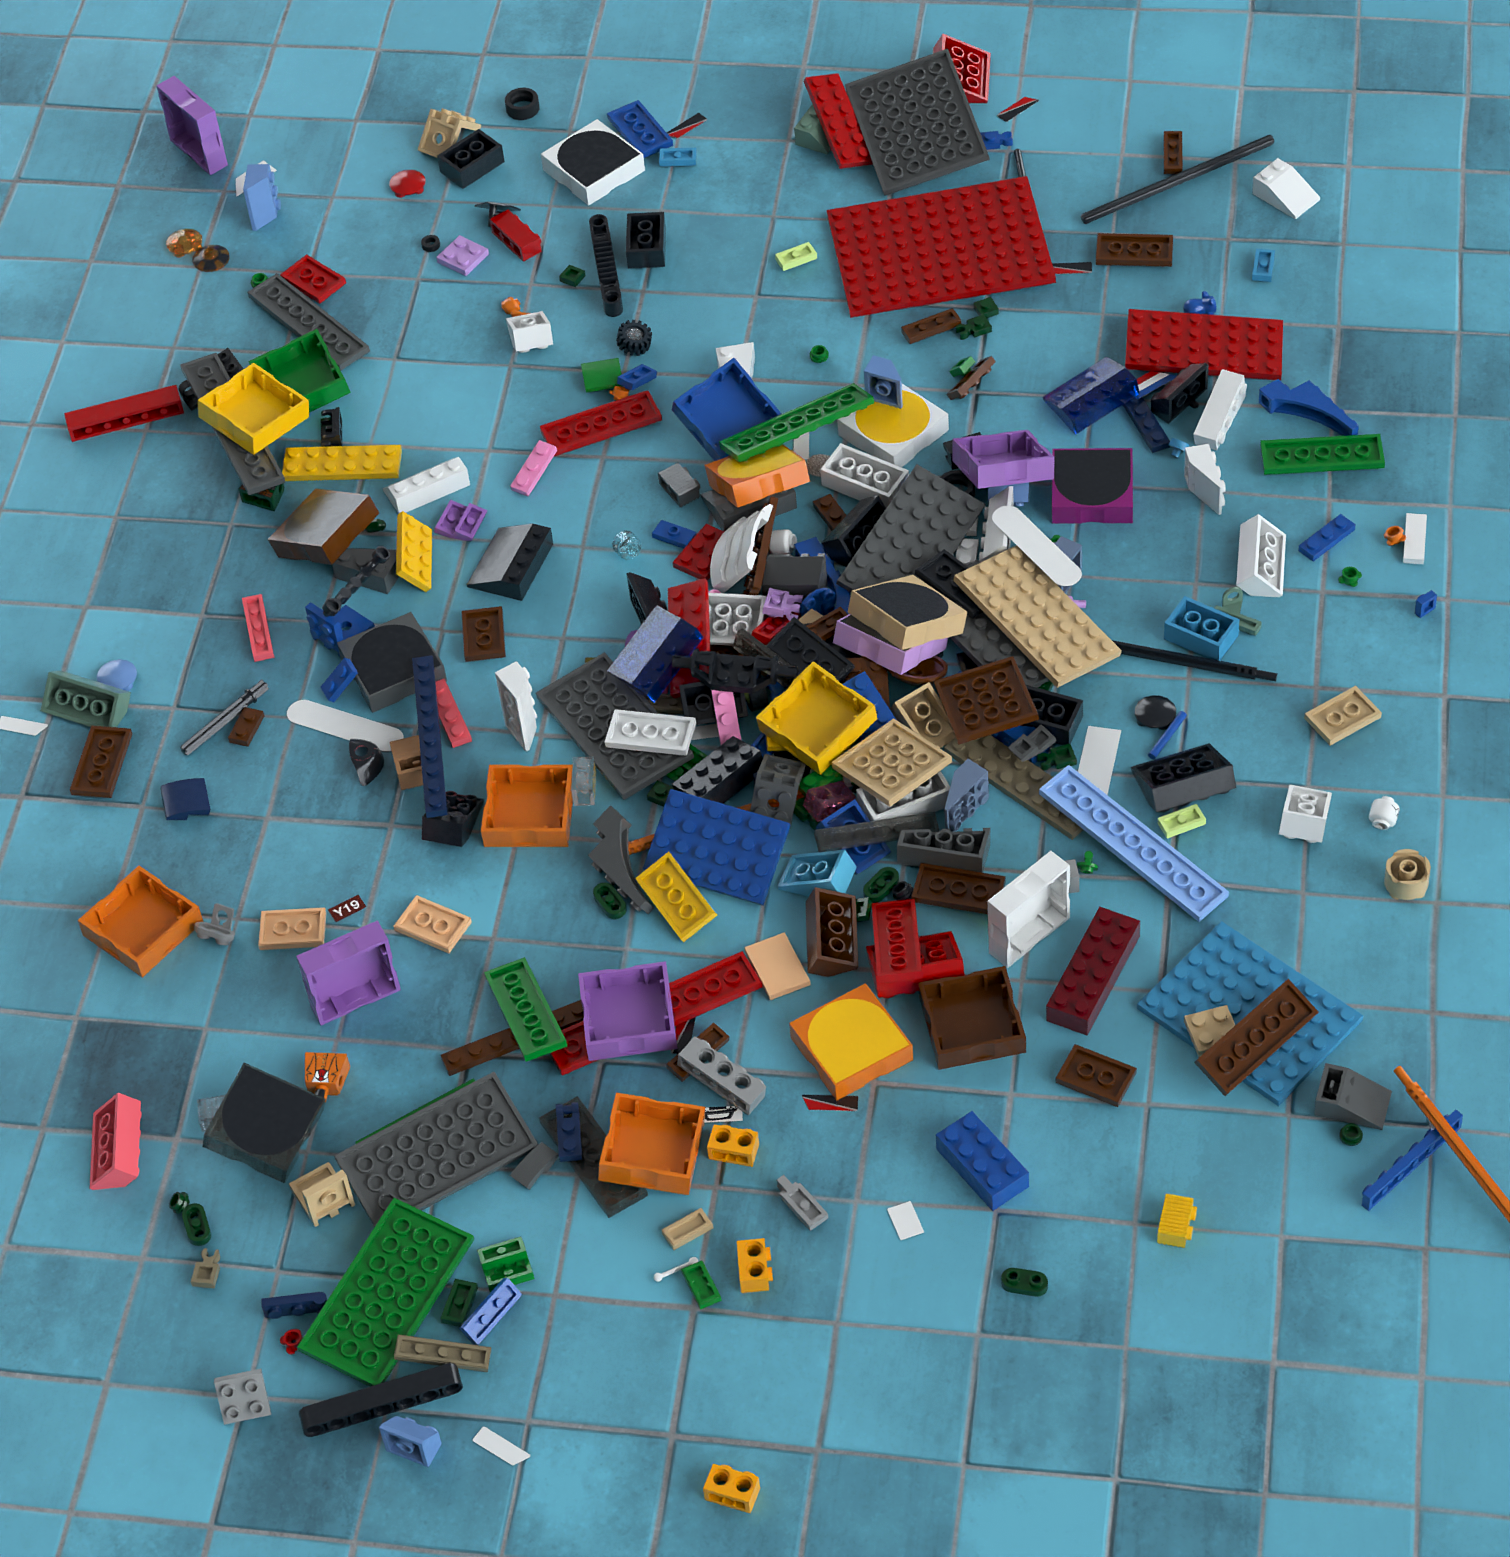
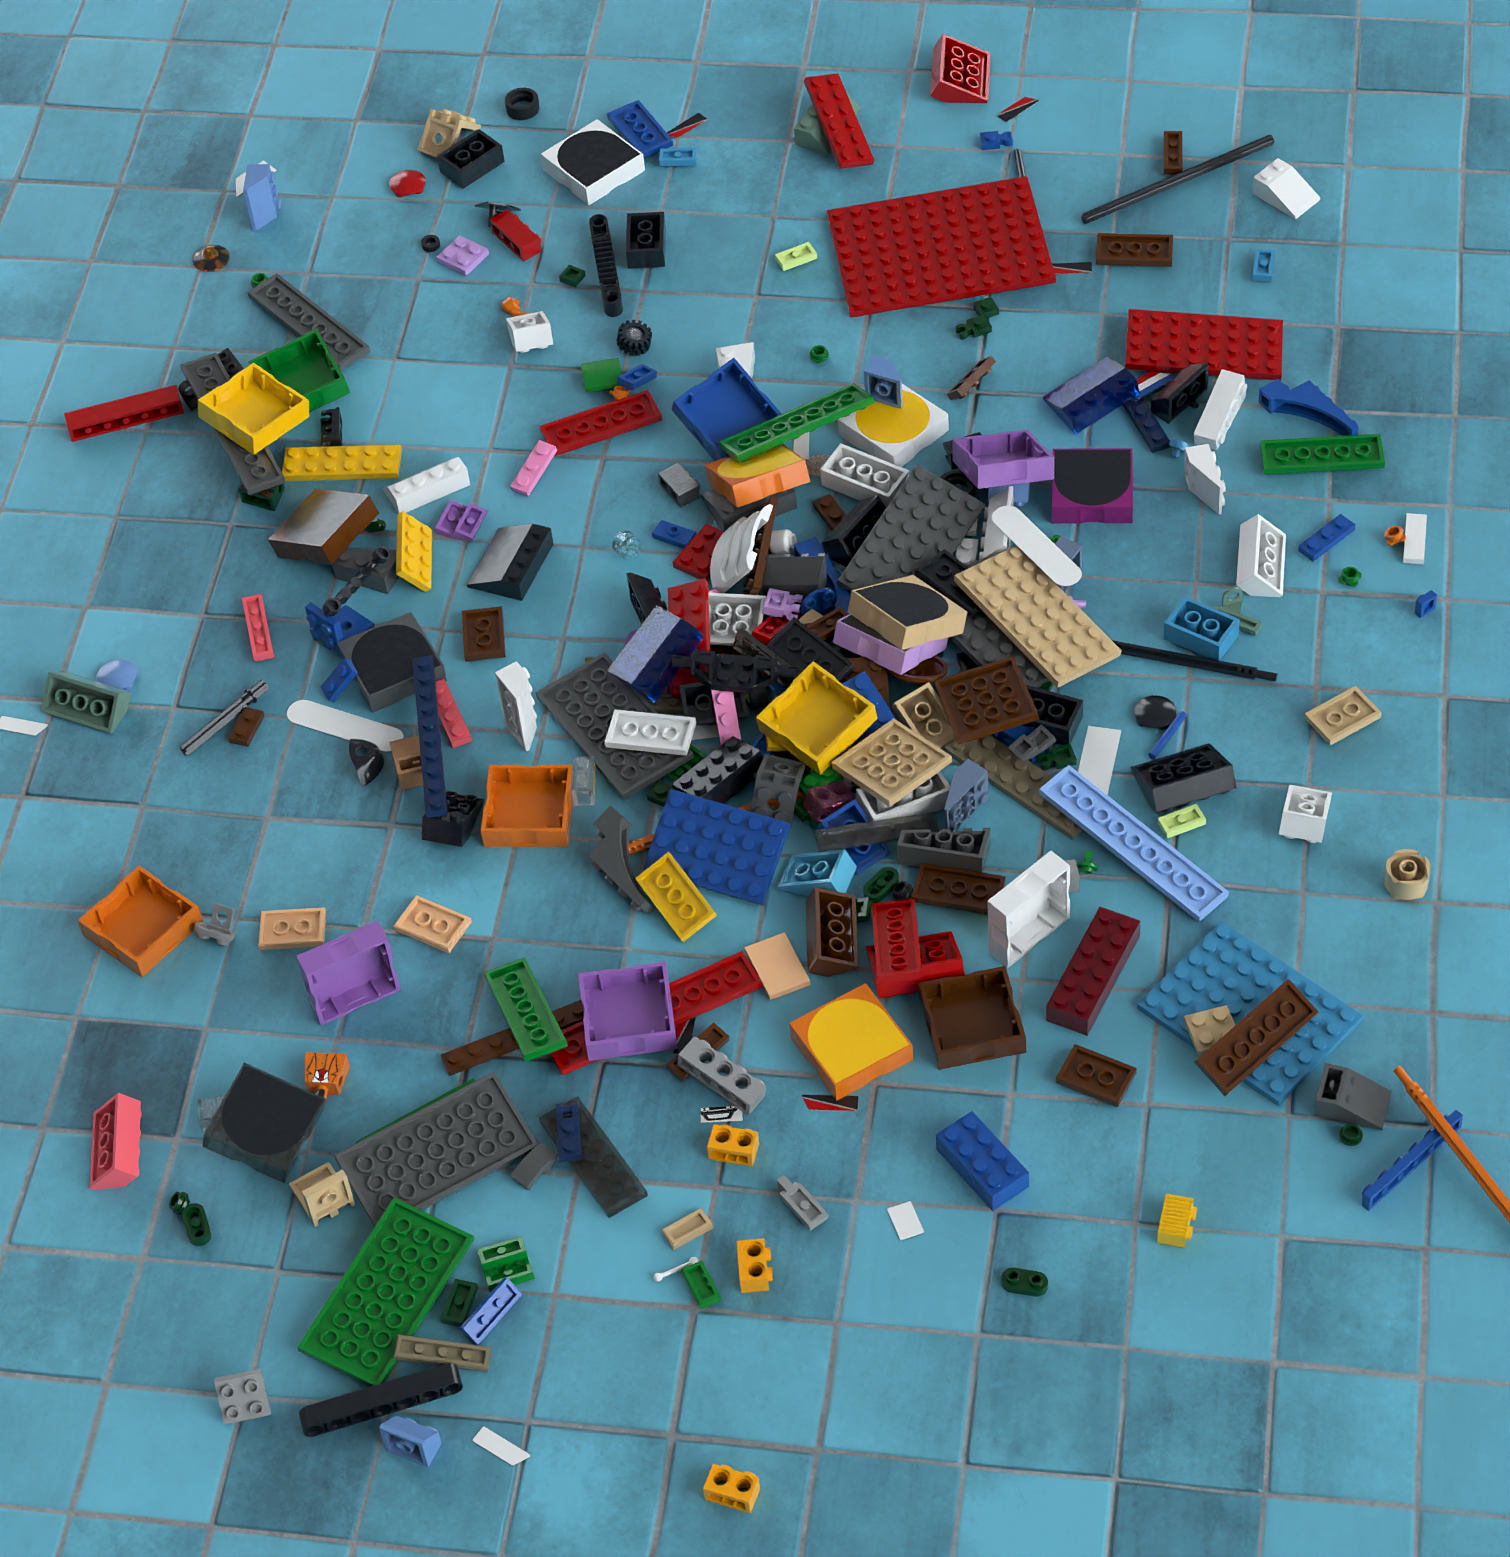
(101, 761): reddish brown plate -> none
(184, 242): clear orange dish -> none
(185, 798): dark blue slope -> none
(192, 125): medium lavender tile -> none
(206, 1272): dark tan plate -> none
(289, 1336): red plate -> none
(293, 1304): dark blue plate -> none
(313, 278): red plate -> none
(347, 908): clear red sticker -> none
(611, 902): dark green plate -> none
(652, 1144): orange tile -> none
(916, 122): dark grey plate -> none
(931, 326): reddish brown plate -> none
(962, 367): green plate -> none
(1201, 306): blue animal -> none
(1384, 813): white head -> none

